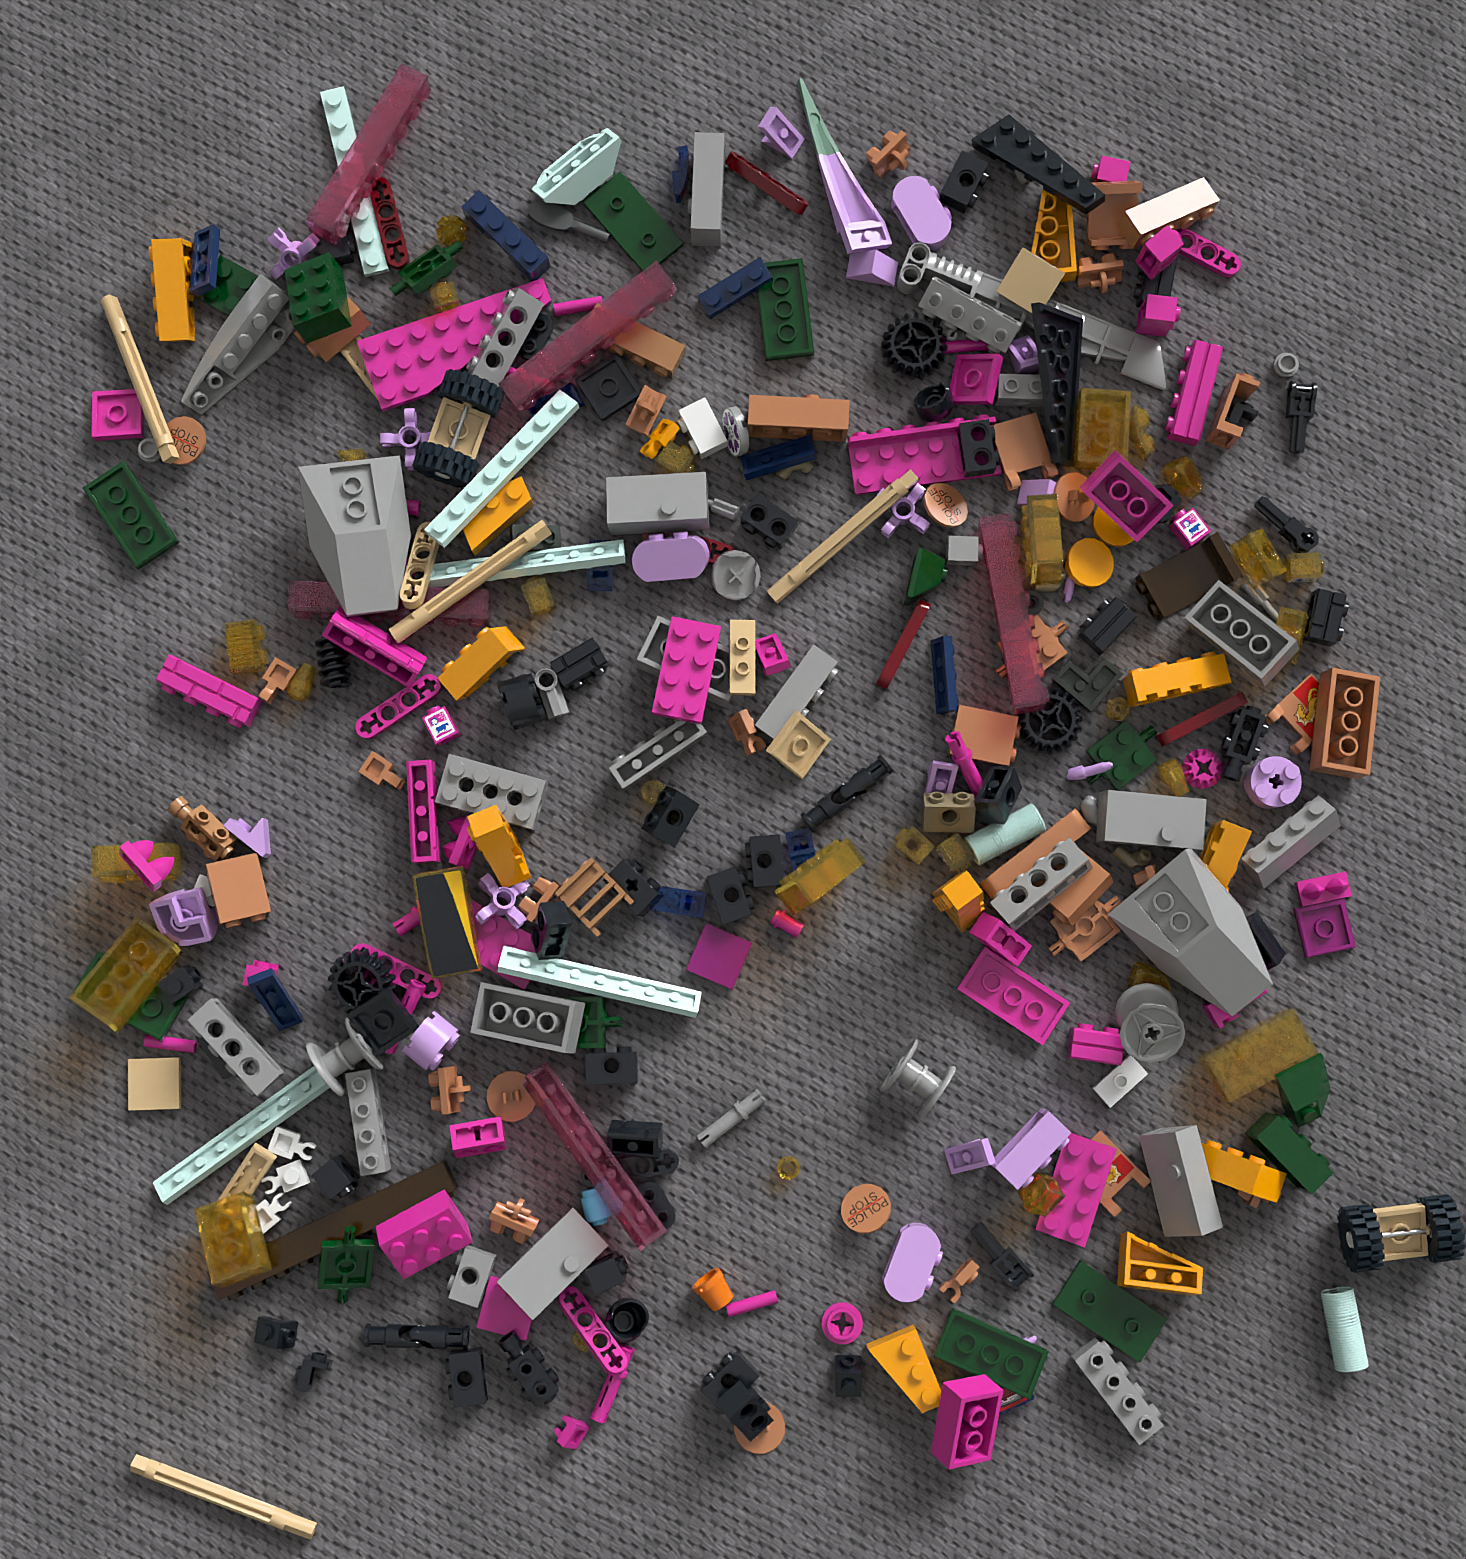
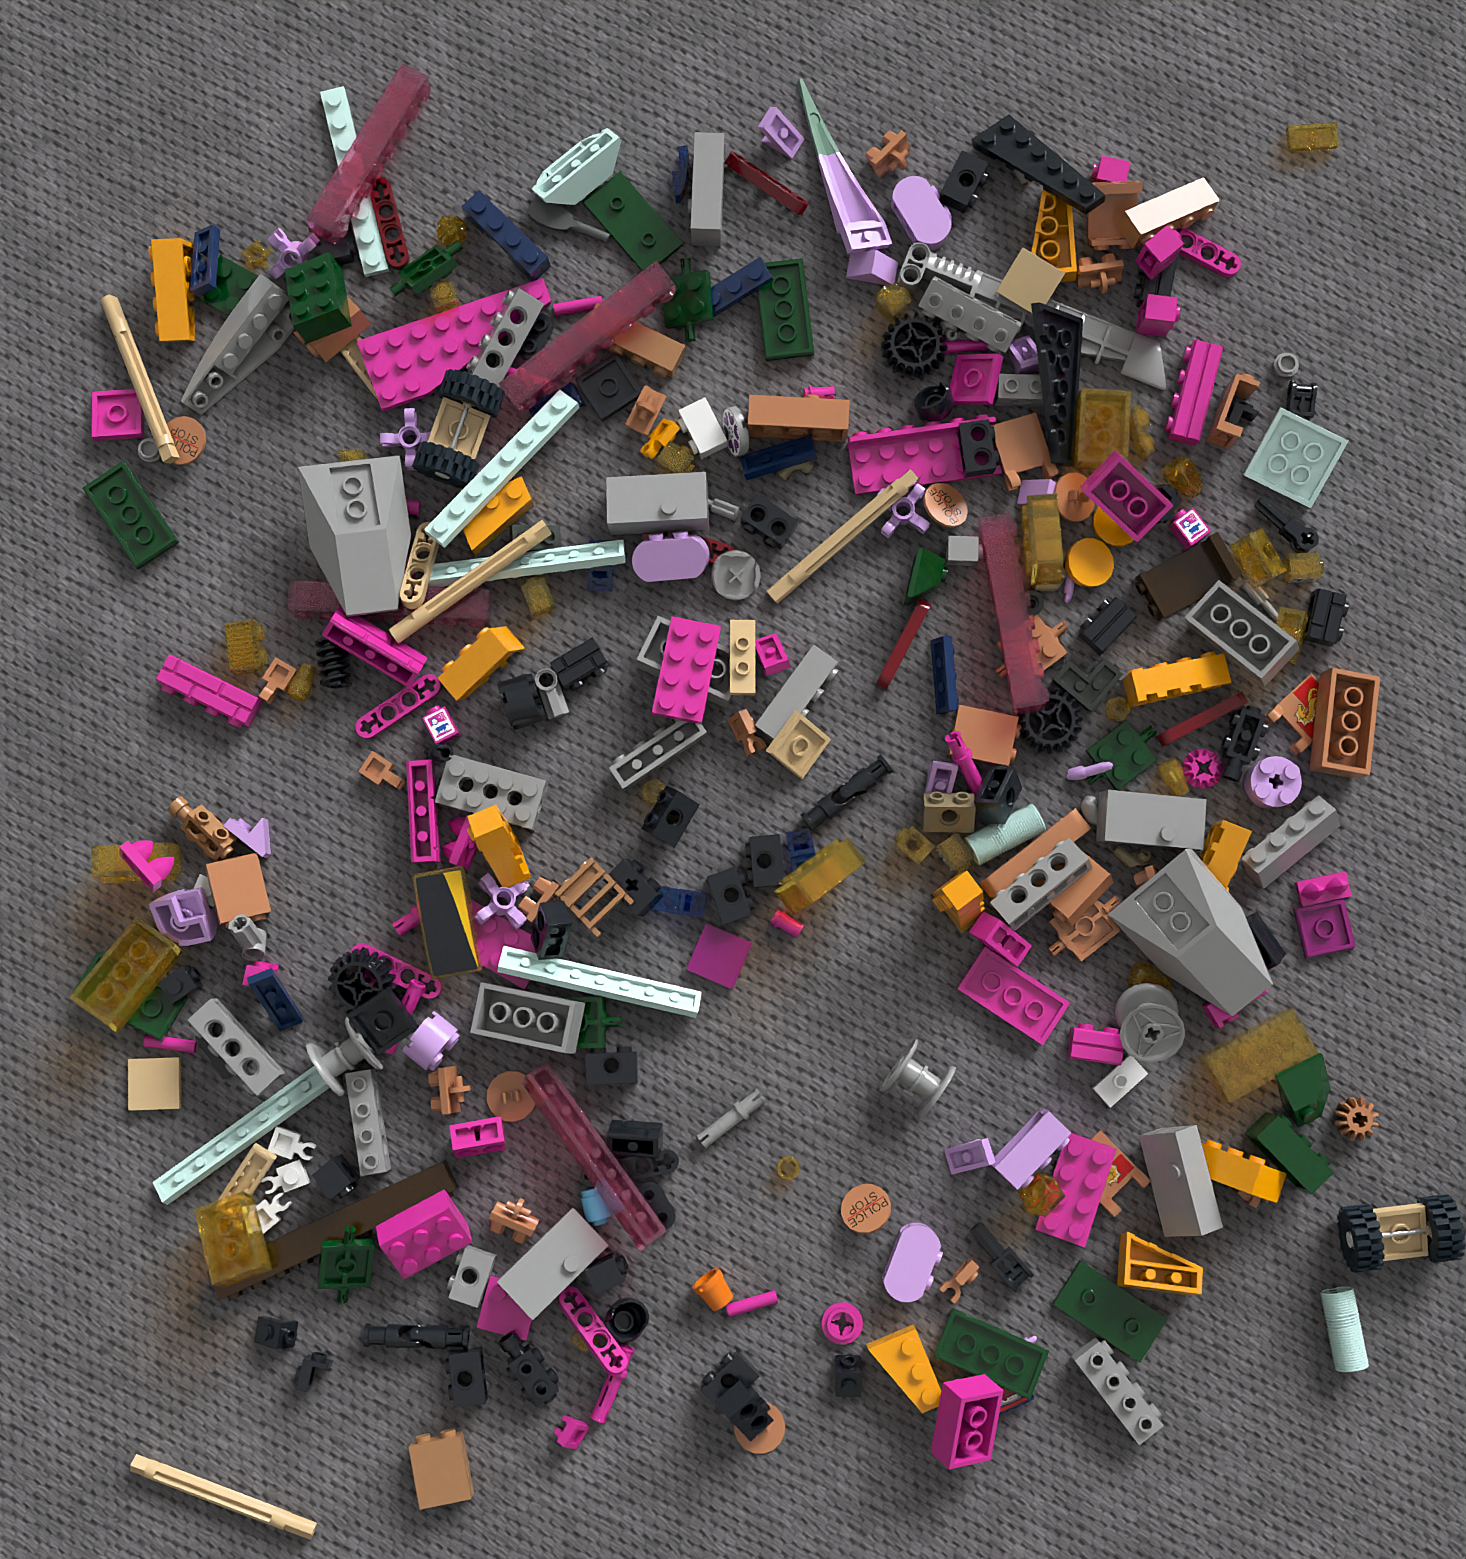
(249, 937): none -> light grey piece
(250, 253): none -> clear yellow plate
(439, 753): none -> black axle
(441, 1469): none -> medium nougat brick
(691, 300): none -> dark green plate
(822, 392): none -> dark pink pin
(893, 302): none -> clear yellow brick
(1295, 457): none -> light aqua plate
(1312, 137): none -> clear yellow plate
(1366, 1118): none -> nougat gear

